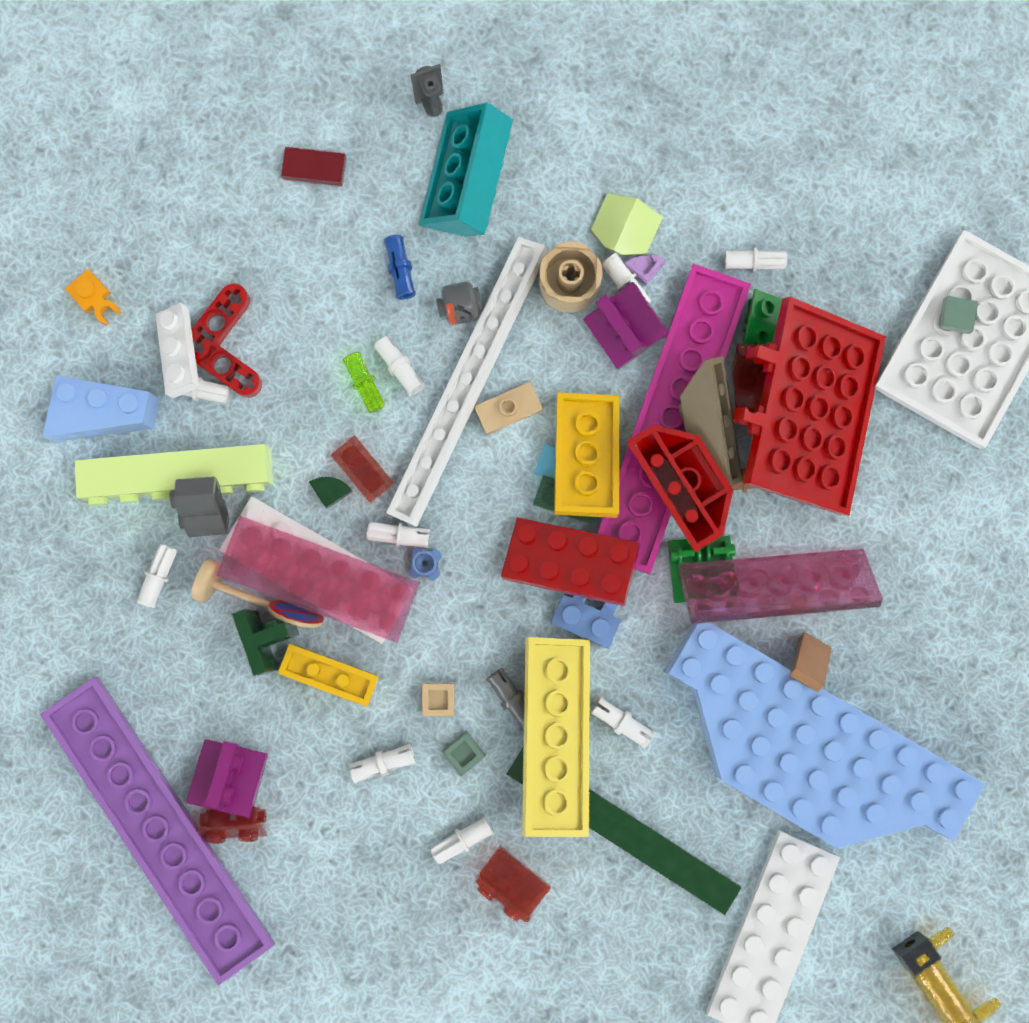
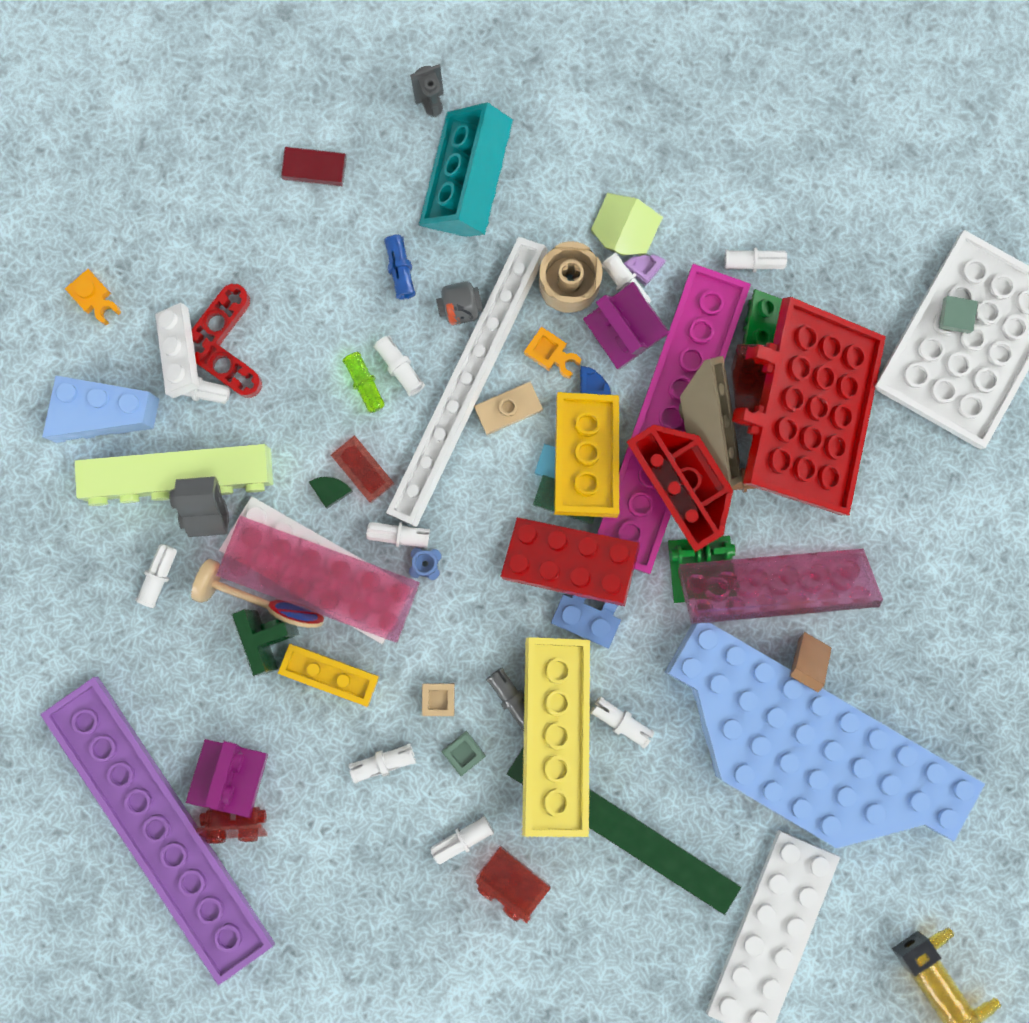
(548, 350): none -> light orange plate
(592, 382): none -> blue tile

